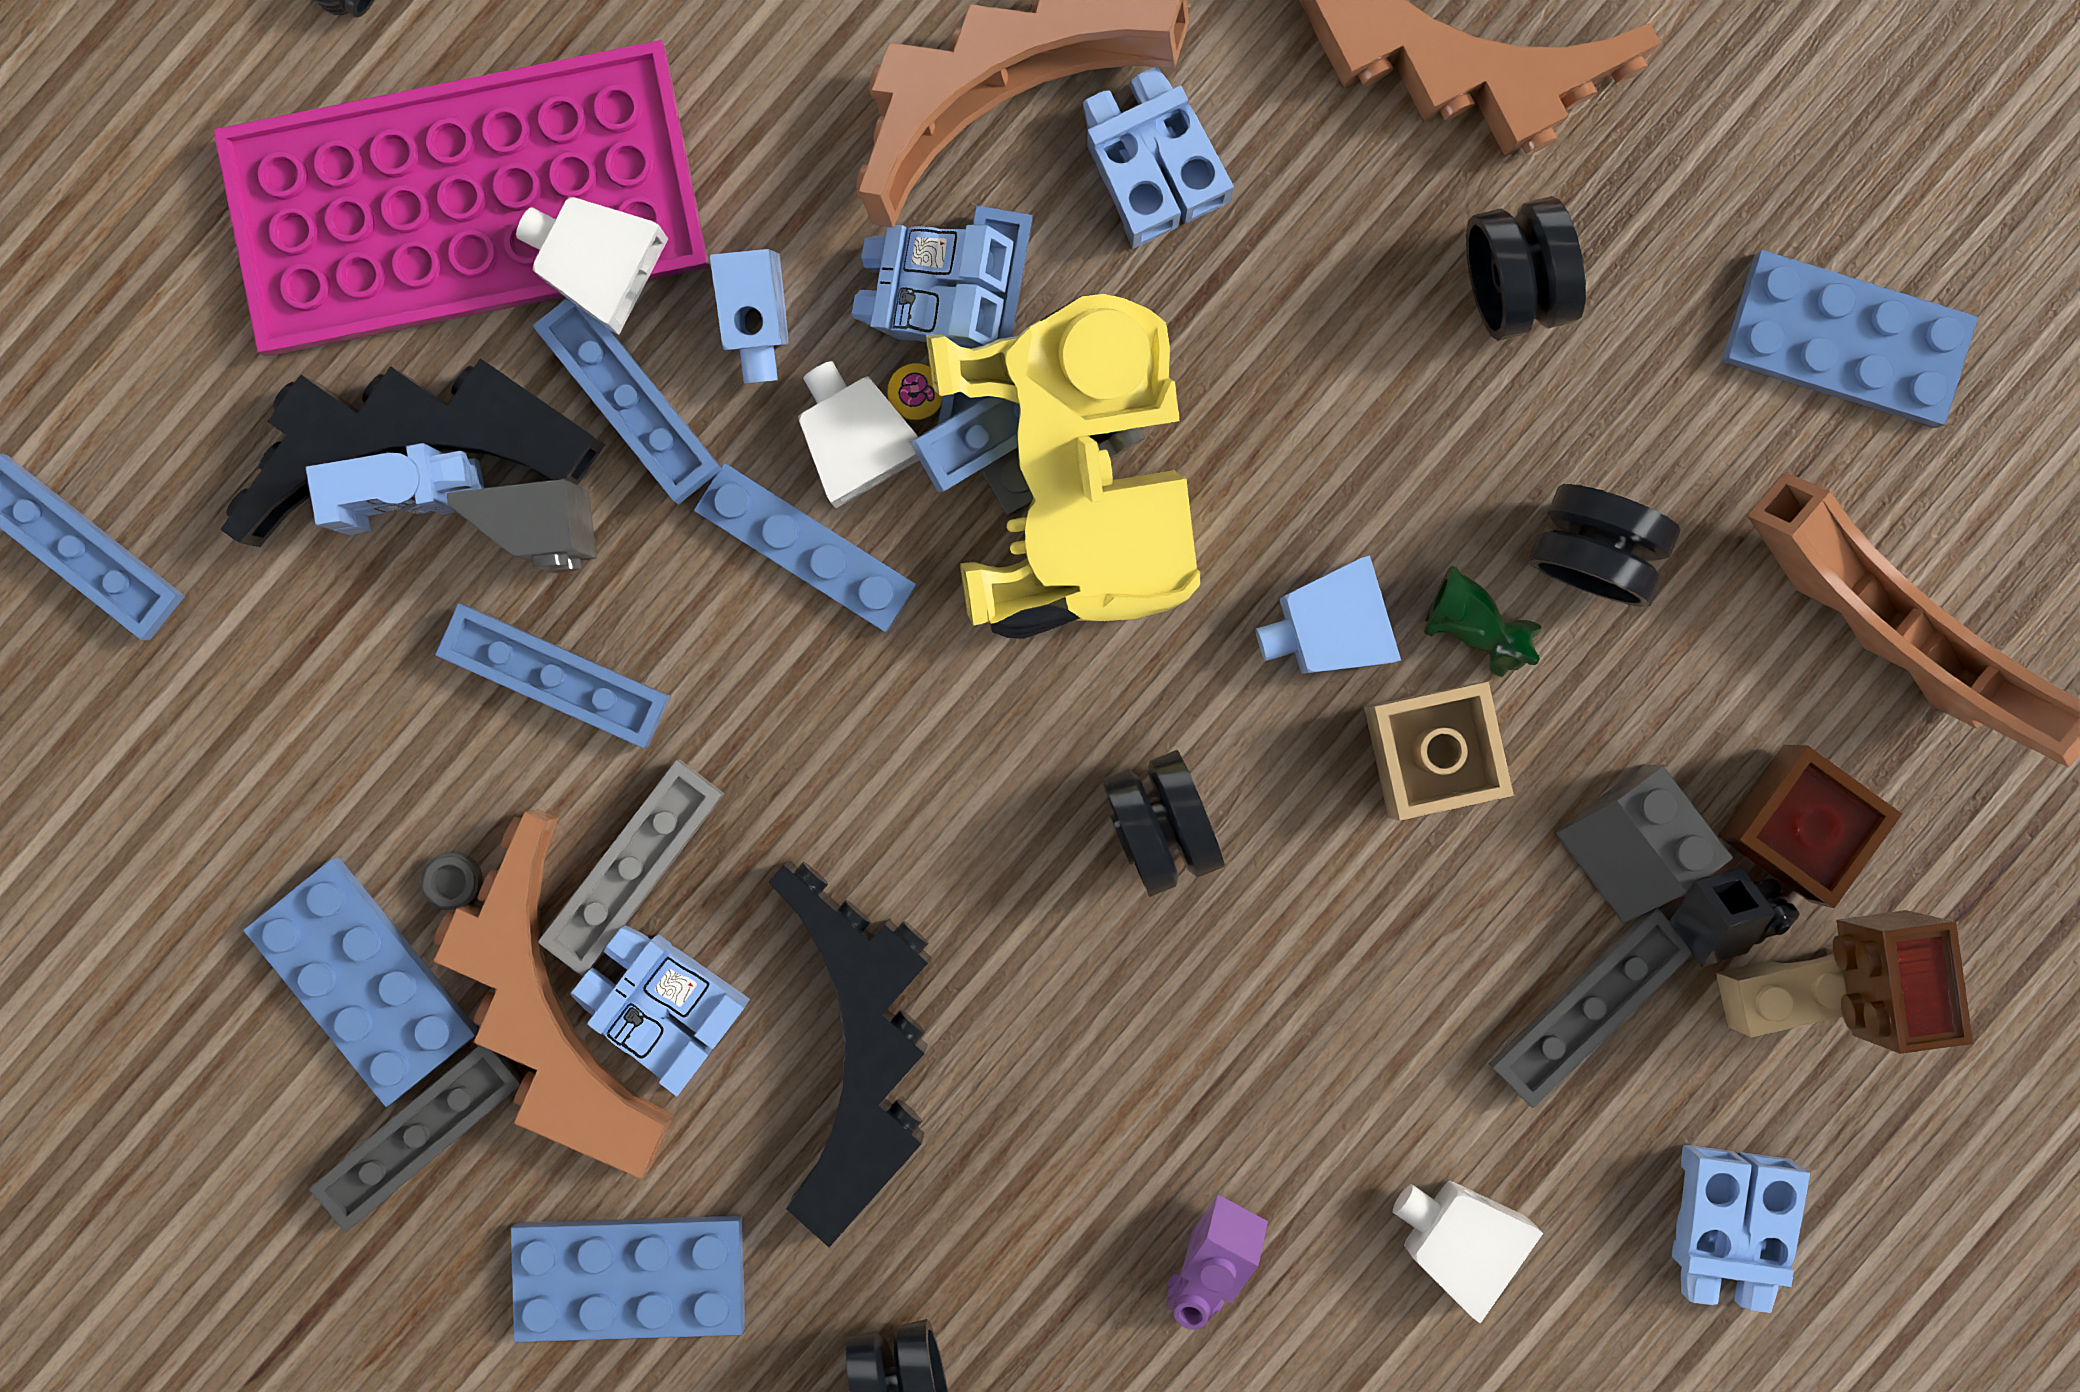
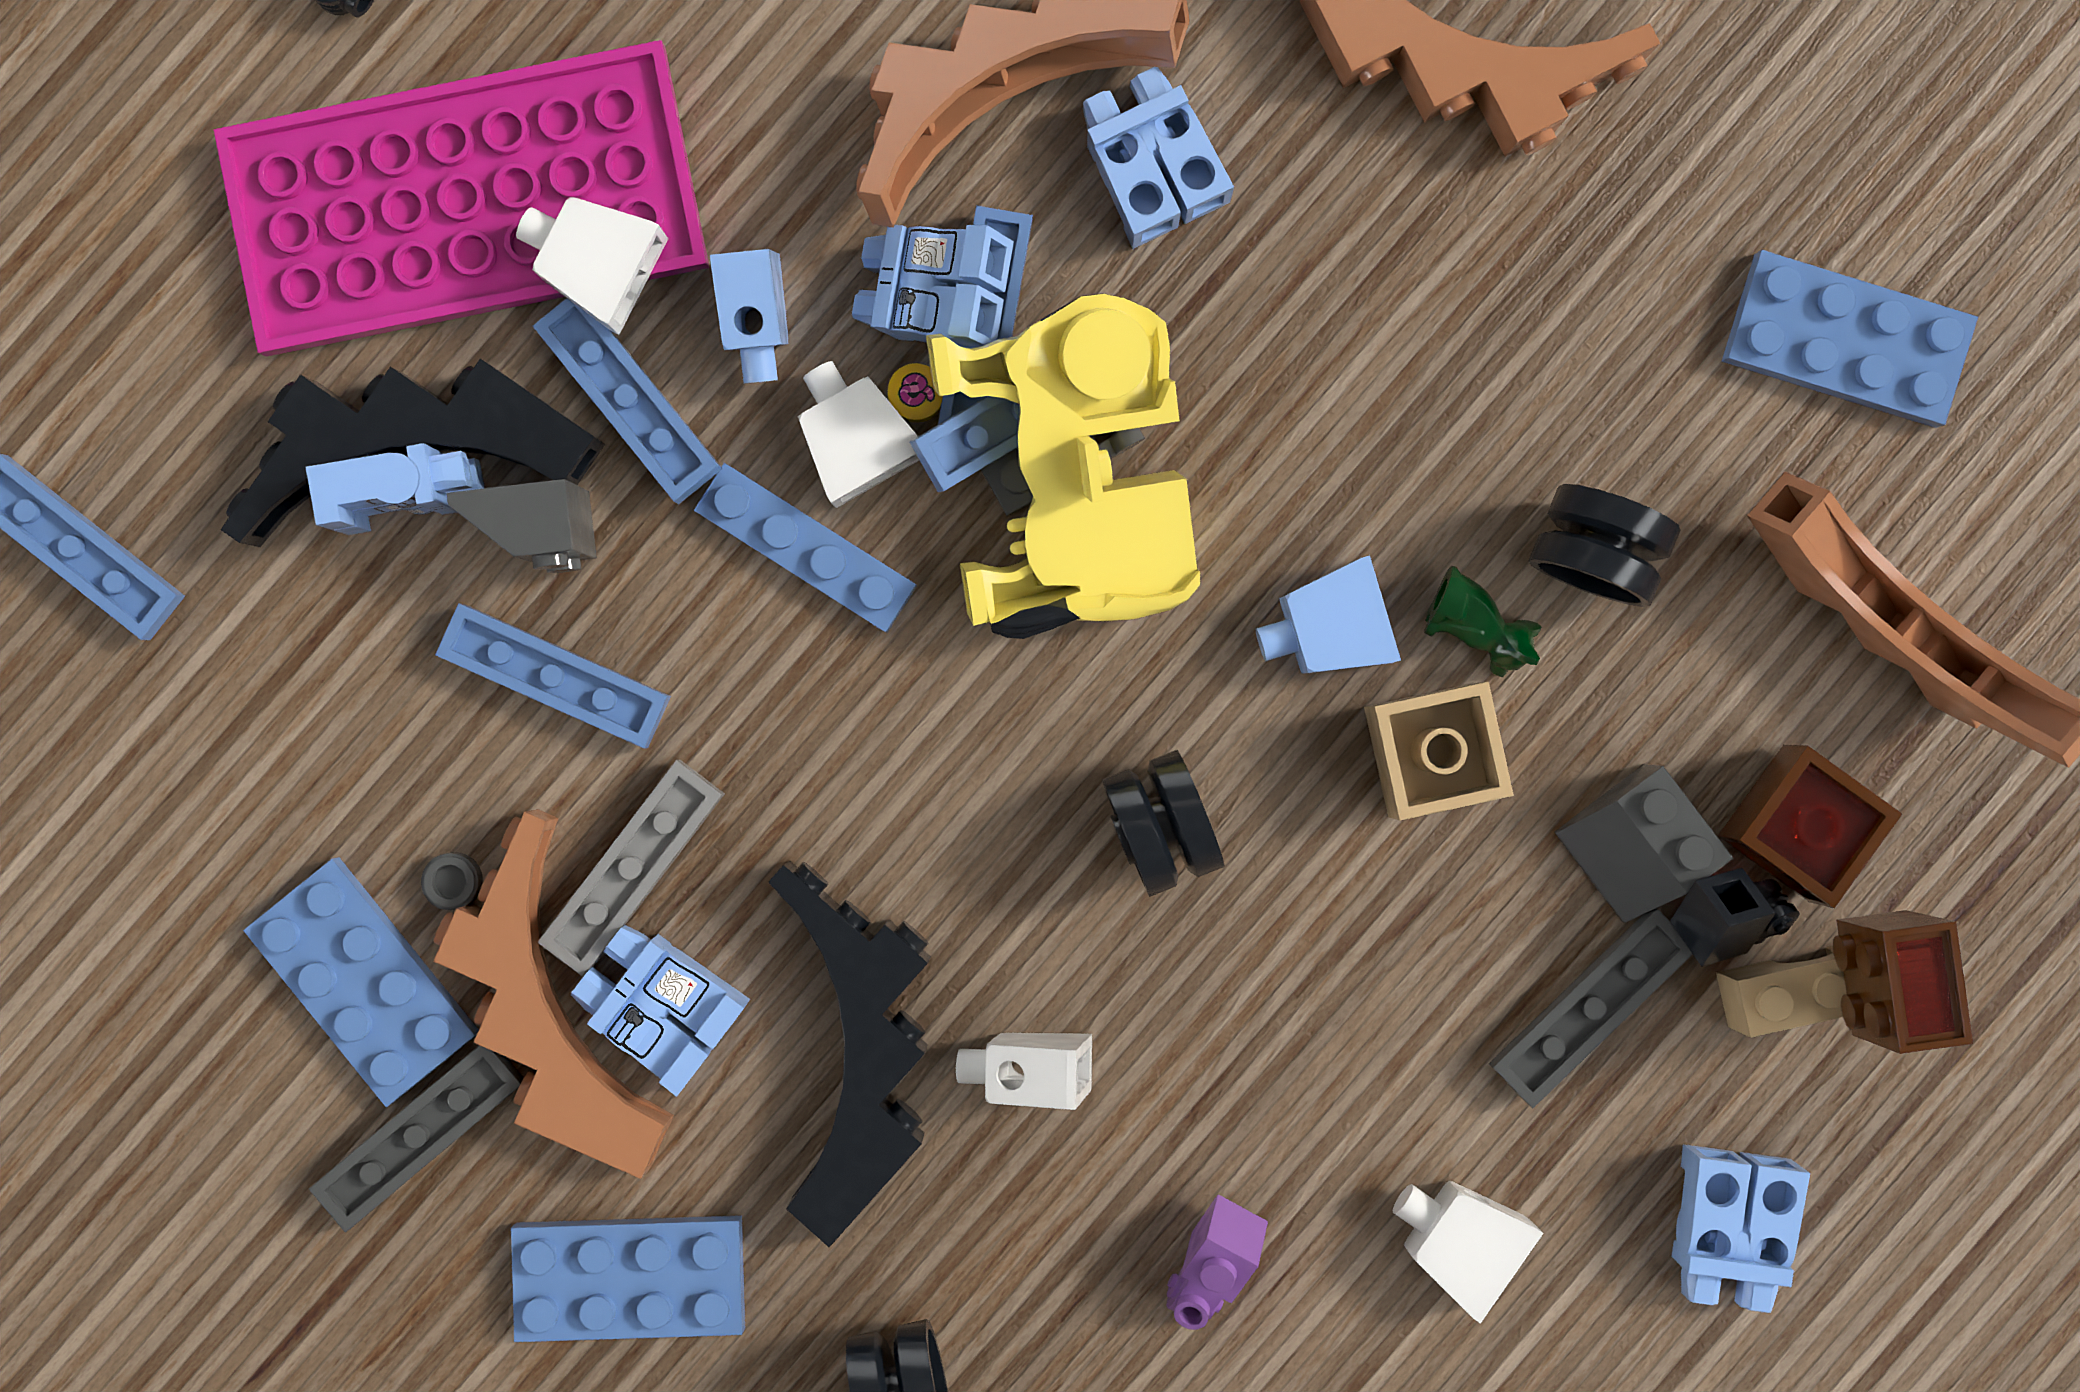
(1053, 1065): none -> white torso
(1525, 268): black wheel -> none

